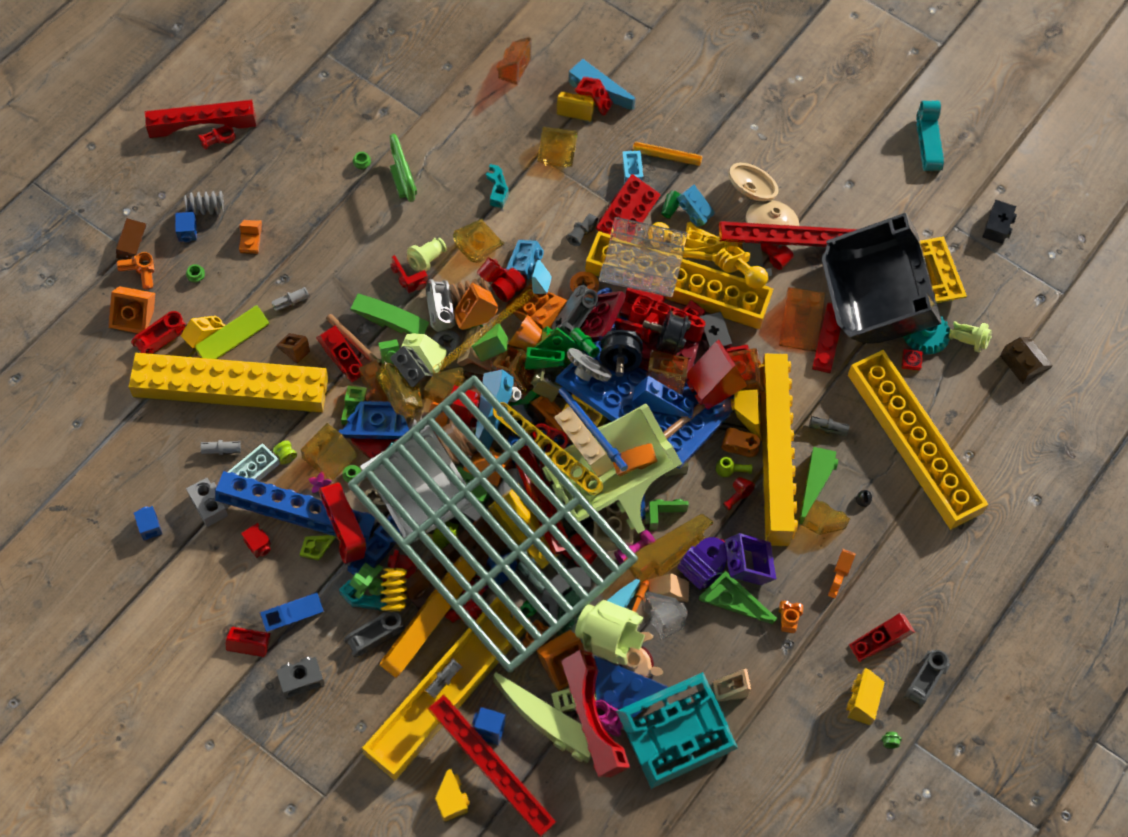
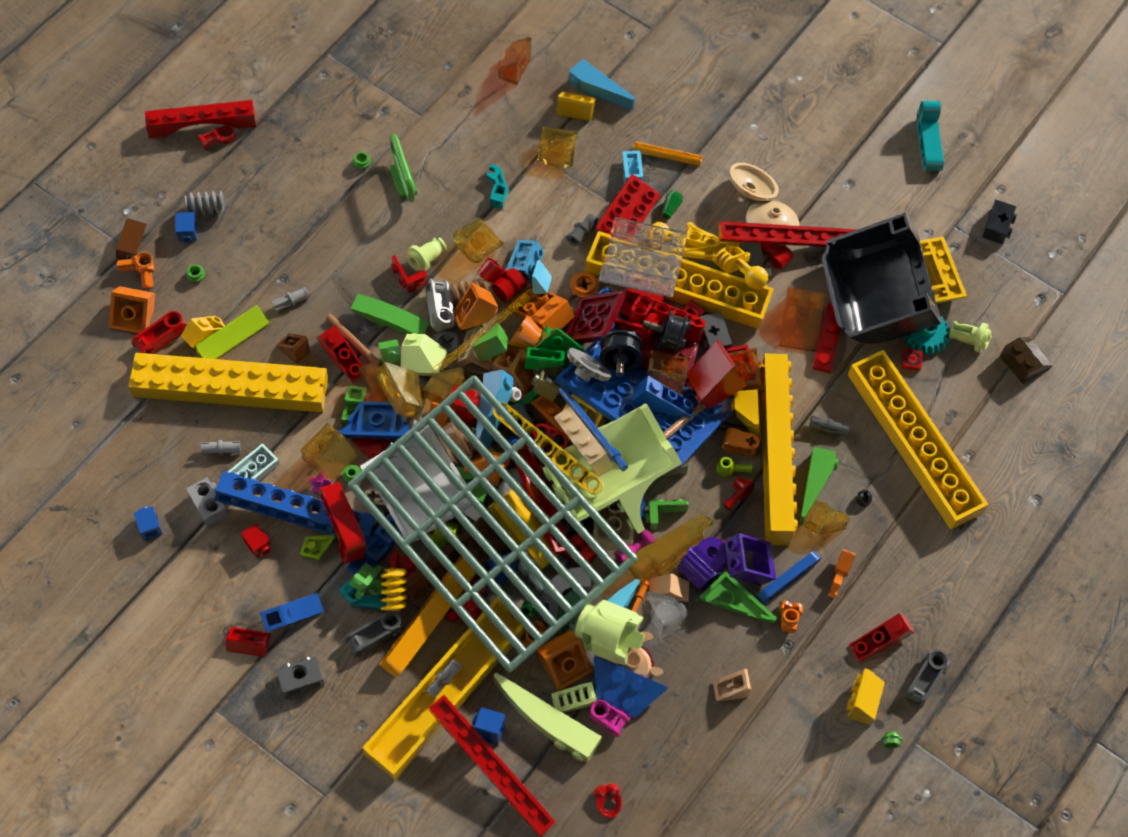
(250, 236): orange slope -> none
(285, 452): lime wheel -> none
(411, 366): dark grey bracket -> none
(450, 799): yellow slope -> none
(576, 309): dark grey piece -> none
(581, 674): red arch -> none
(585, 342): green pin -> none
(595, 89): red bracket -> none
(614, 790): none -> red piece
(637, 457): orange slope -> none
(677, 730): teal piece -> none
(695, 205): dark azure bracket -> none
(788, 577): none -> blue beam

